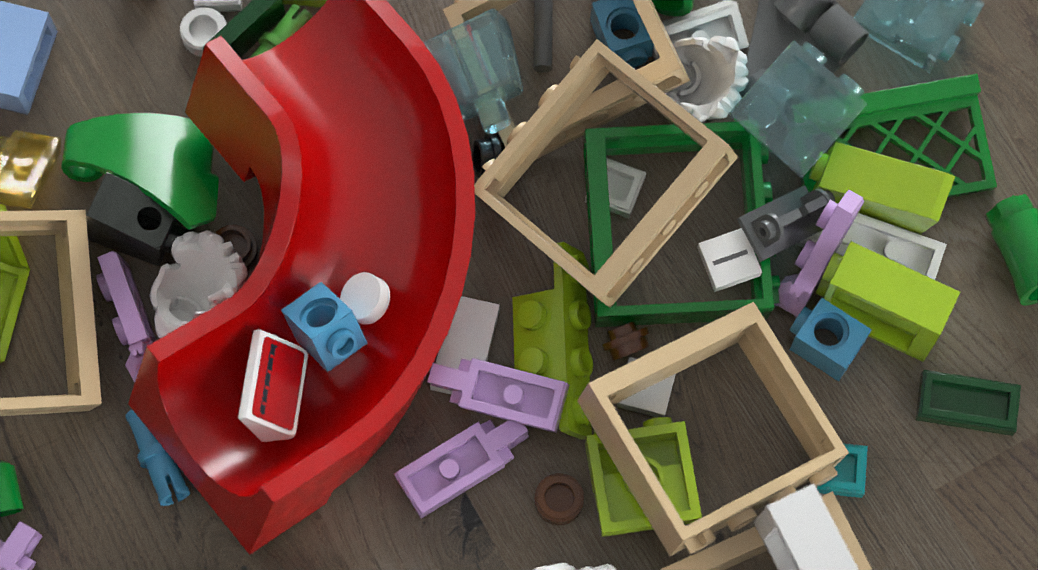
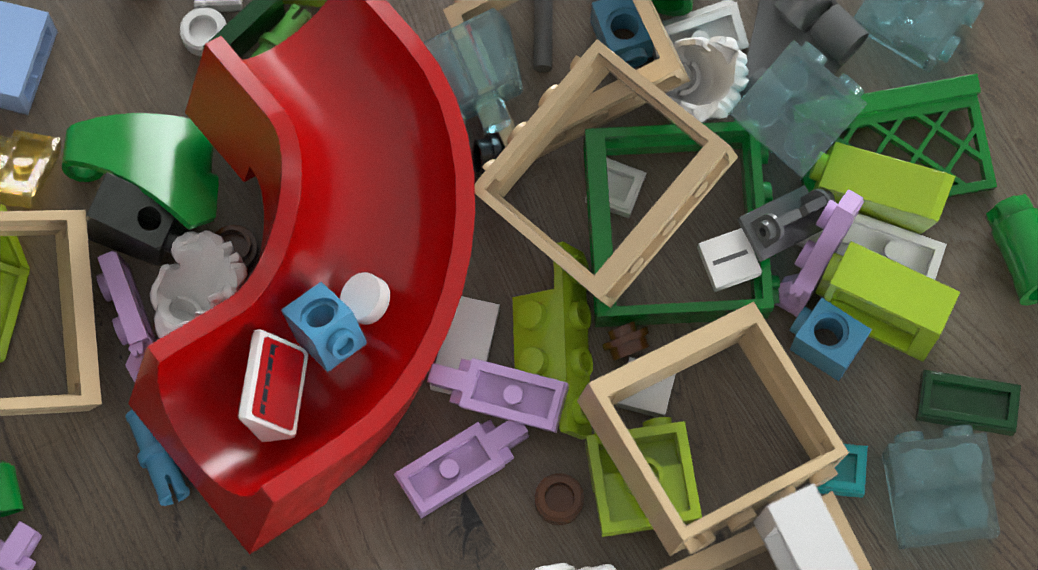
(941, 487): none -> clear light blue plate

